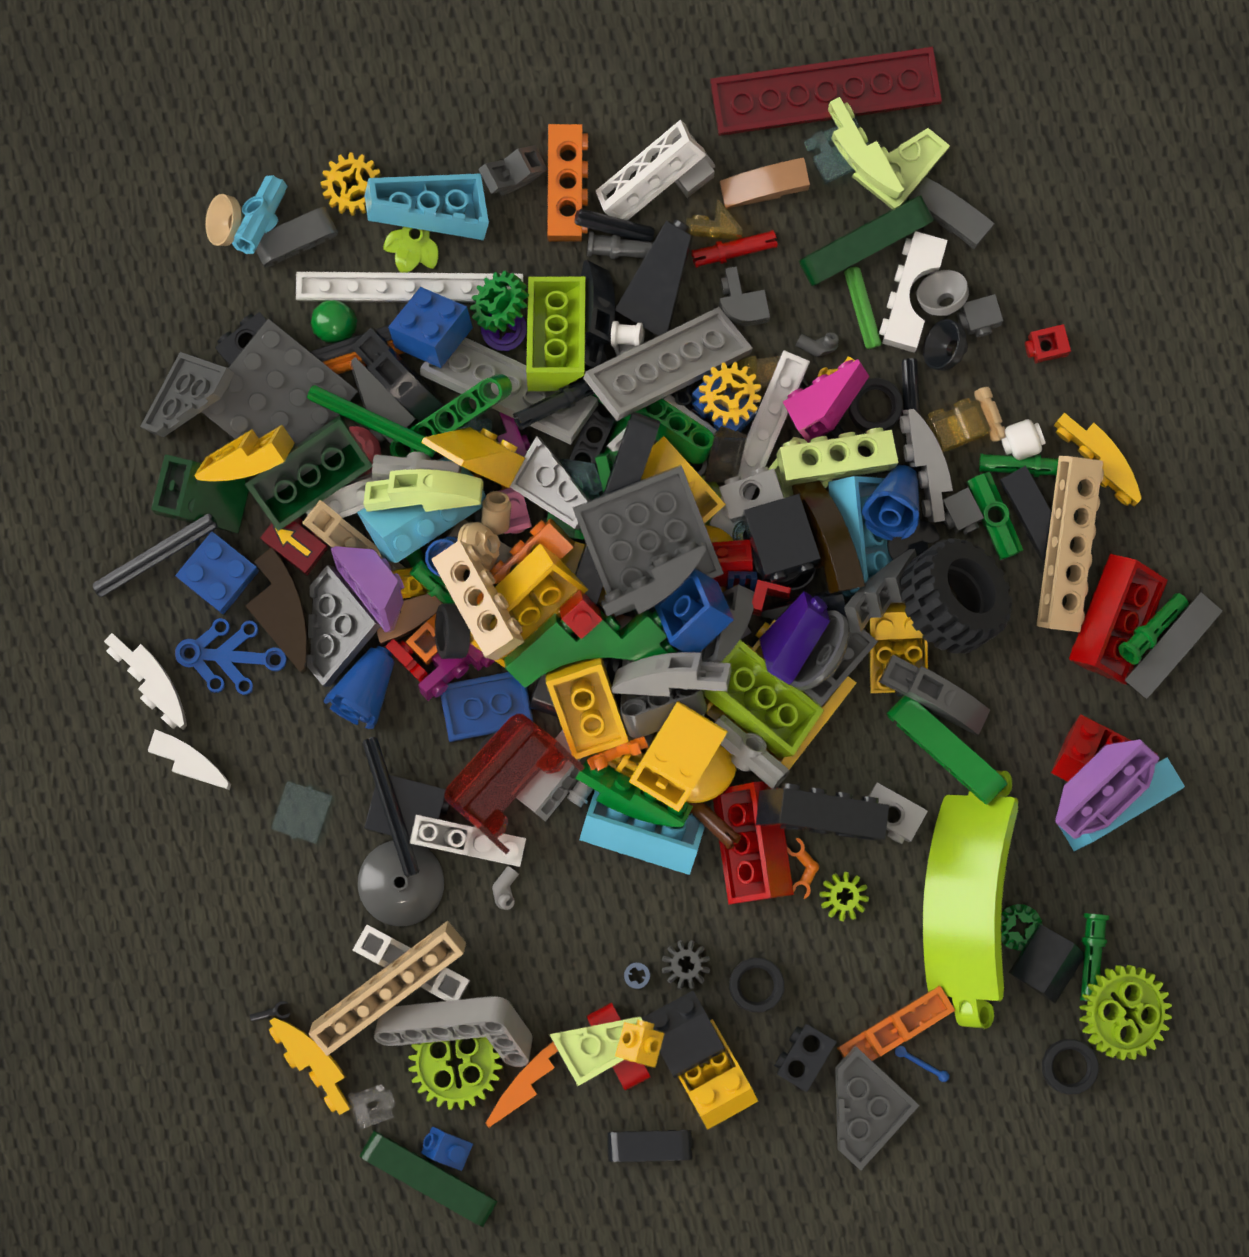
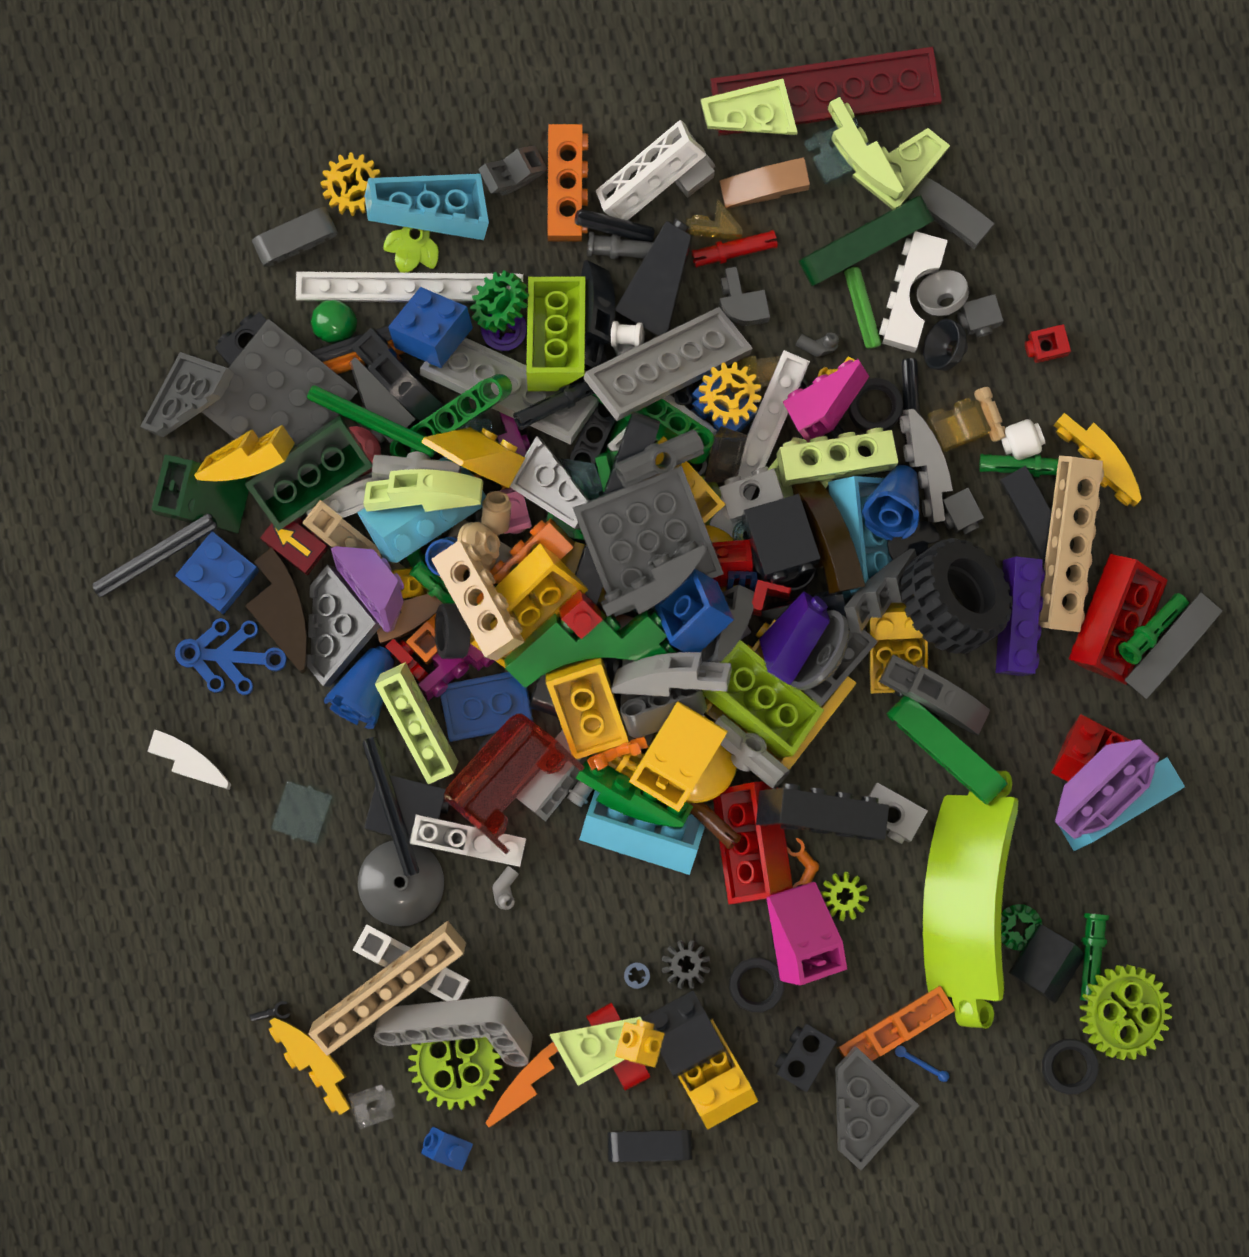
(157, 688): white slope -> none
(223, 219): tan piece -> none
(259, 214): medium azure piece -> none
(416, 723): none -> yellowish green brick
(428, 1179): dark green beam -> none
(675, 452): none -> dark grey piece
(751, 109): none -> yellowish green wing
(804, 935): none -> dark pink slope
(1001, 533): green piece -> none
(1019, 639): none -> dark purple brick

